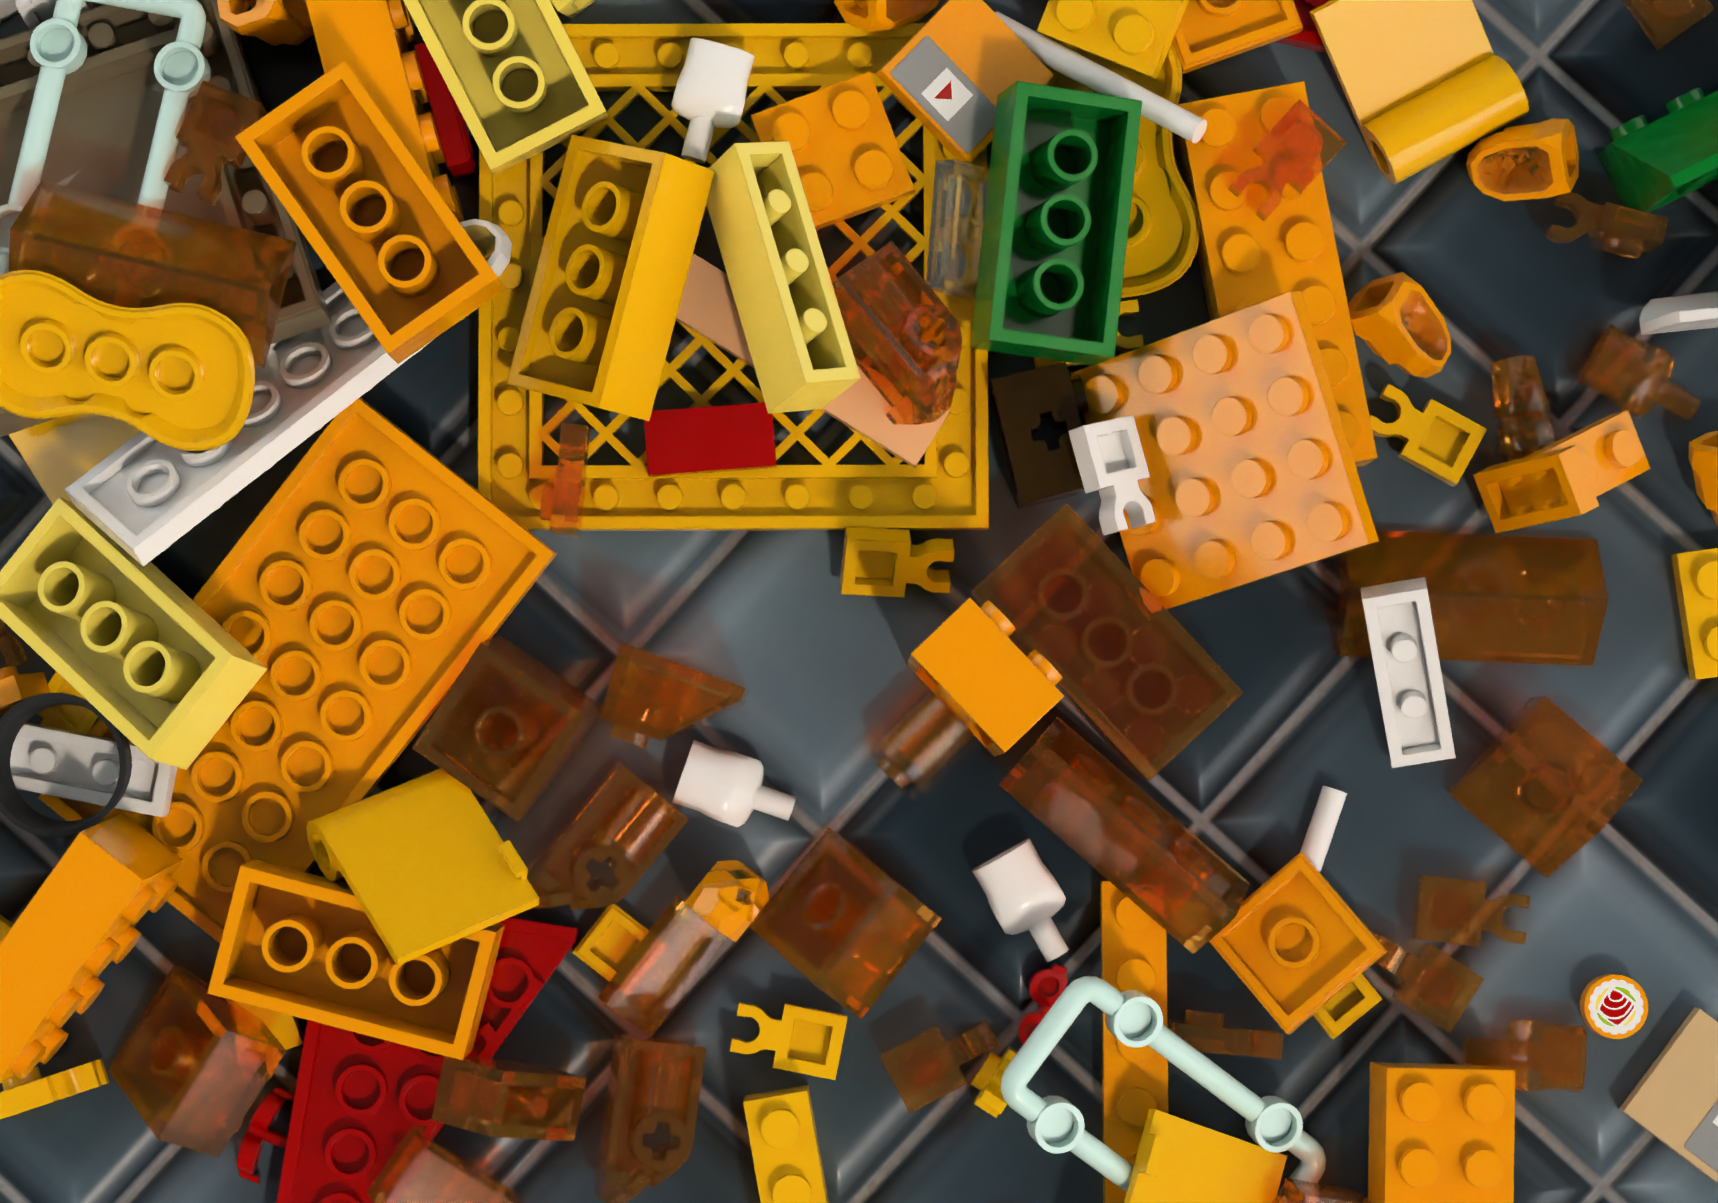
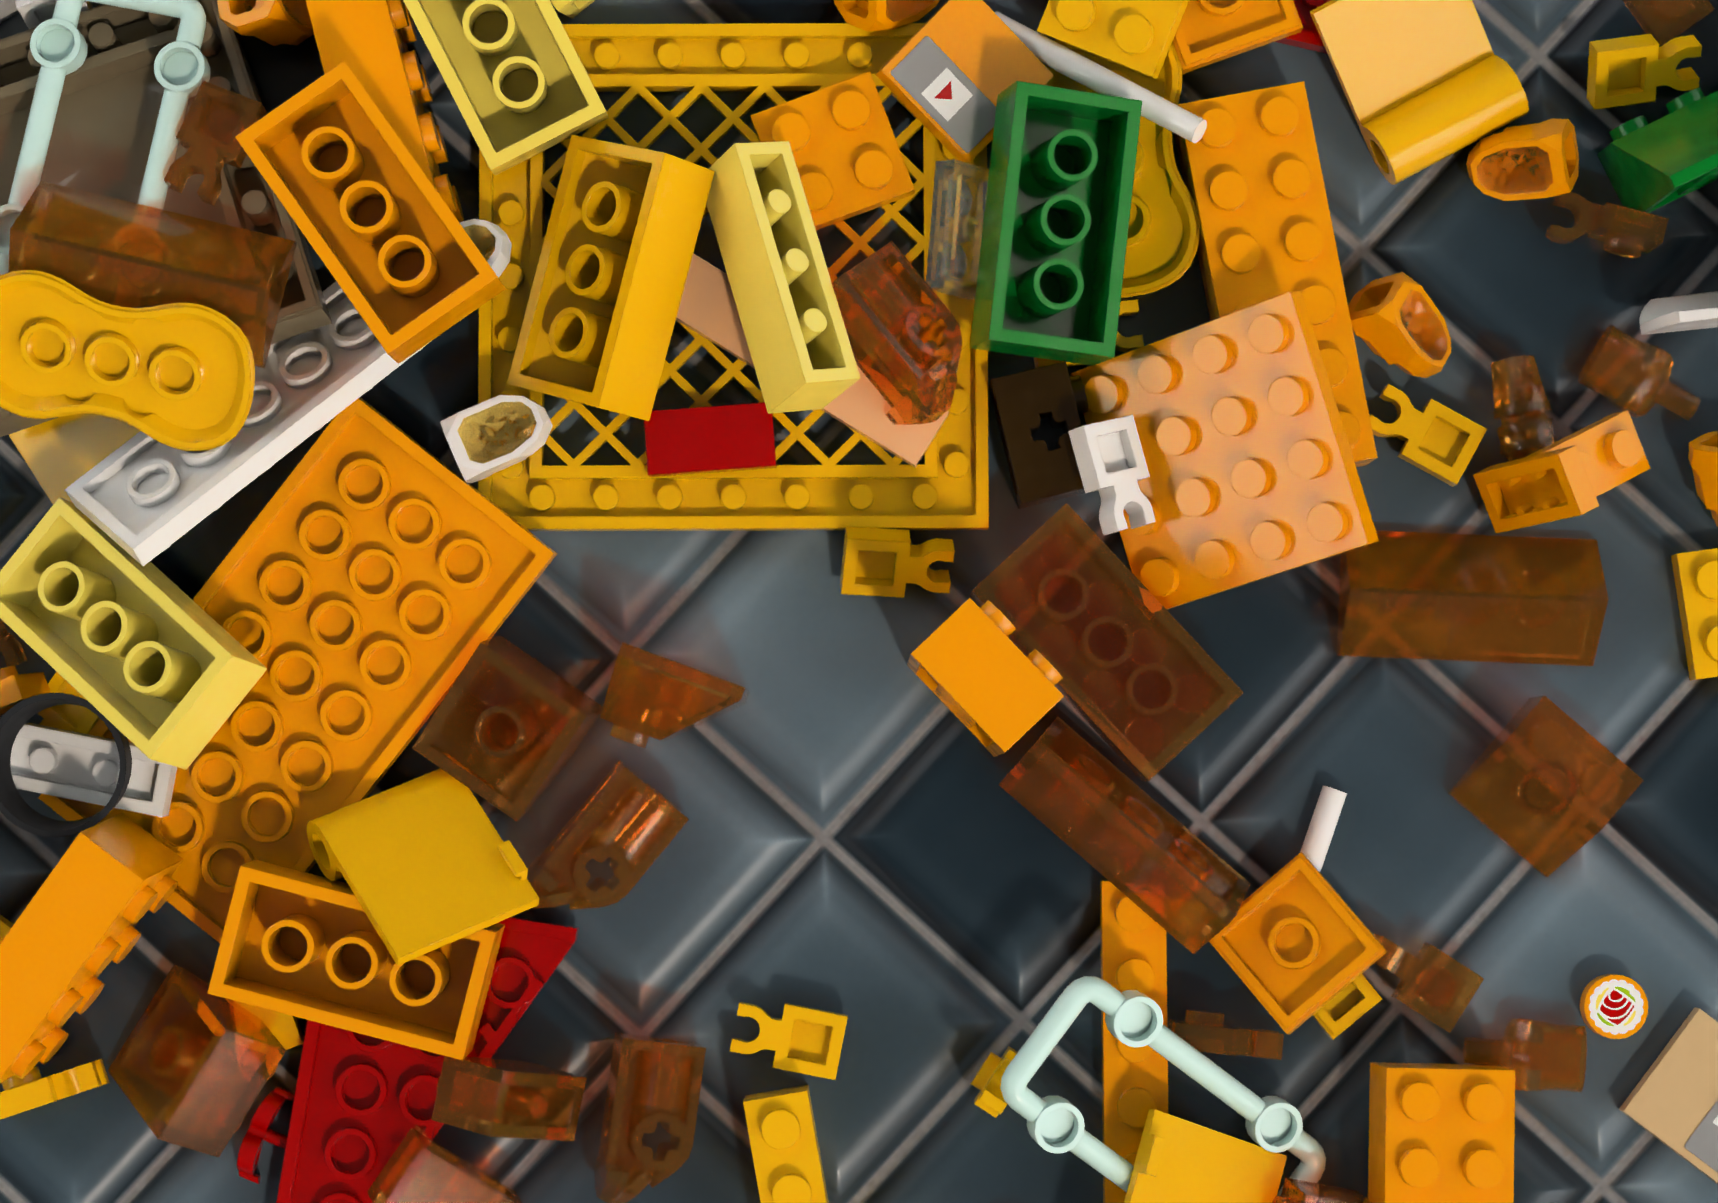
(447, 117): red tile -> none
(496, 434): none -> rock
(564, 499): clear orange plate -> none
(610, 941): yellow tile -> none
(662, 967): clear orange tile -> none
(710, 92): white piece -> none
(728, 786): white piece -> none
(729, 897): light orange rock -> none
(844, 923): clear orange slope -> none
(922, 742): clear orange brick -> none
(929, 1065): clear orange plate -> none
(1024, 896): white piece -> none
(1044, 989): red piece -> none
(1292, 154): clear orange plate -> none
(1408, 672): white plate -> none
(1458, 911): clear orange plate -> none
(1632, 67): none -> yellow plate

